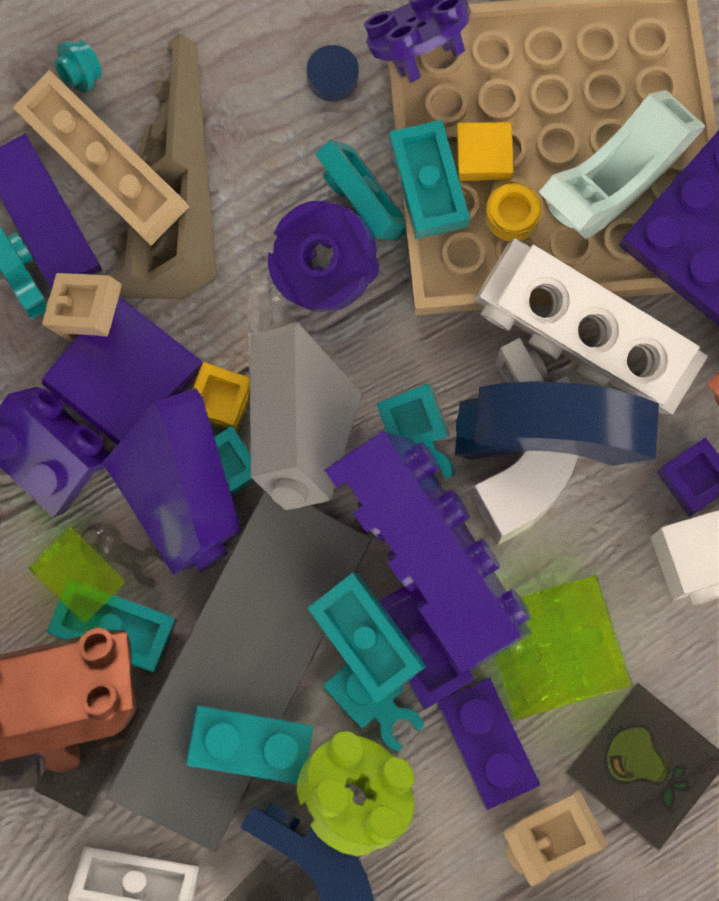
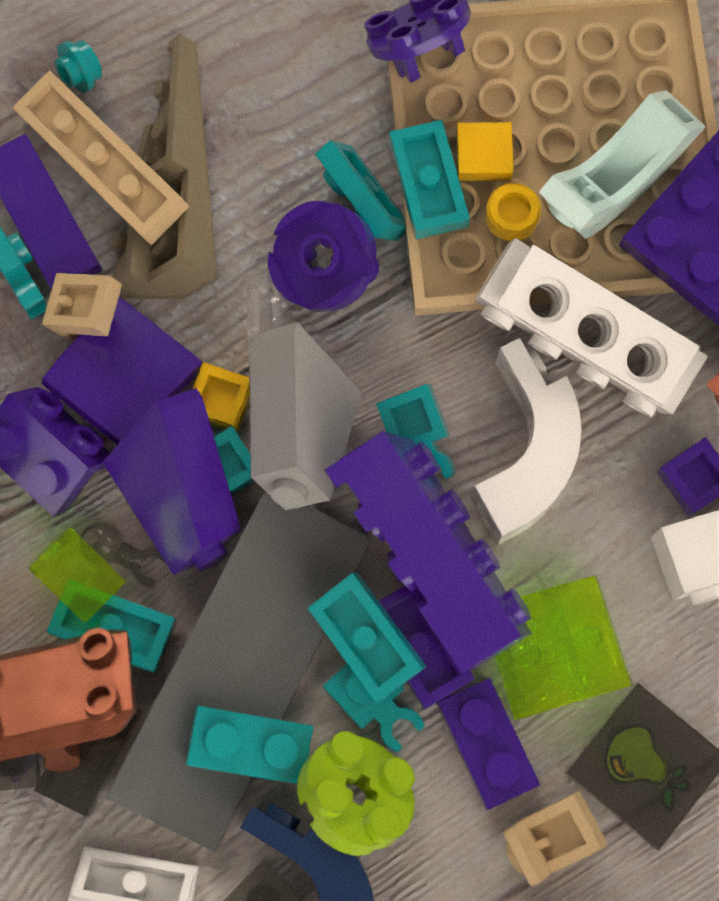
(332, 73): dark blue tile -> none
(558, 418): dark blue arch -> none

